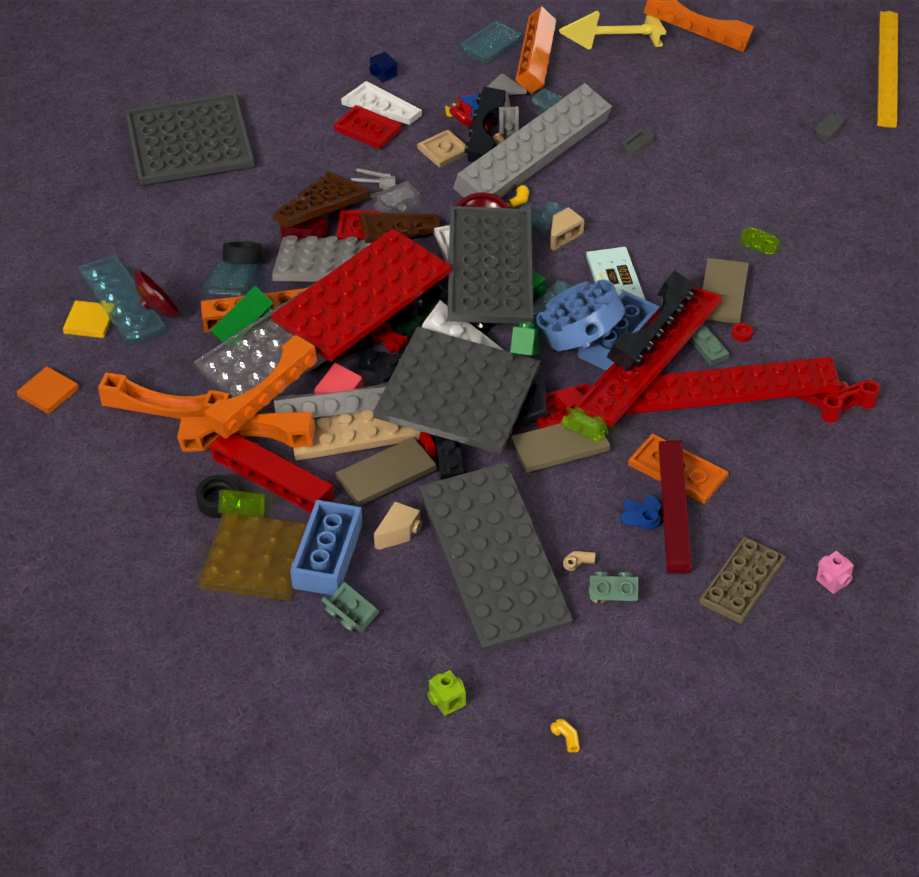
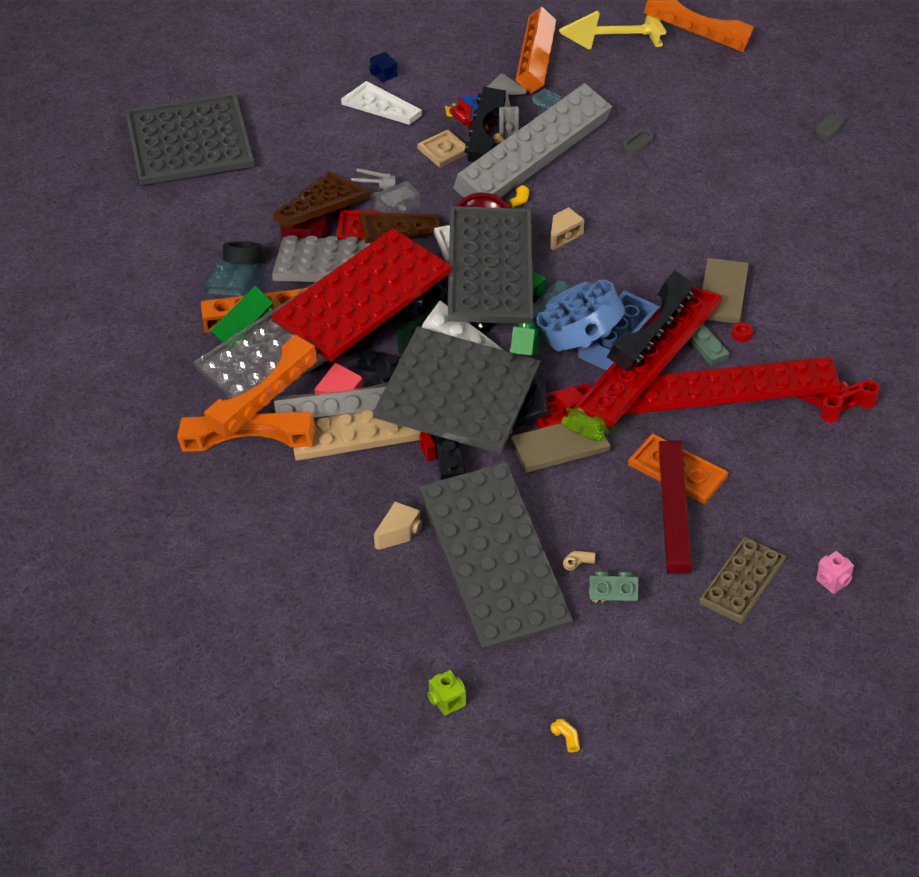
(47, 390): orange tile -> none
(87, 320): yellow tile -> none
(120, 300): clear light blue plate -> none
(122, 393): orange arch -> none
(154, 296): dark red dish -> none
(209, 485): black tyre -> none
(241, 503): clear neon green plate -> none
(252, 557): clear yellow plate -> none
(271, 471): red brick -> none
(326, 547): medium blue brick -> none
(351, 607): sand green bracket -> none
(367, 127): red plate -> none
(386, 471): dark tan tile -> none
(391, 340): red piece -> none
(490, 42): clear light blue plate -> none
(543, 220): clear light blue plate -> none
(615, 267): light aqua tile -> none
(641, 514): blue plate -> none
(759, 240): clear neon green plate -> none
(887, 69): yellow plate -> none

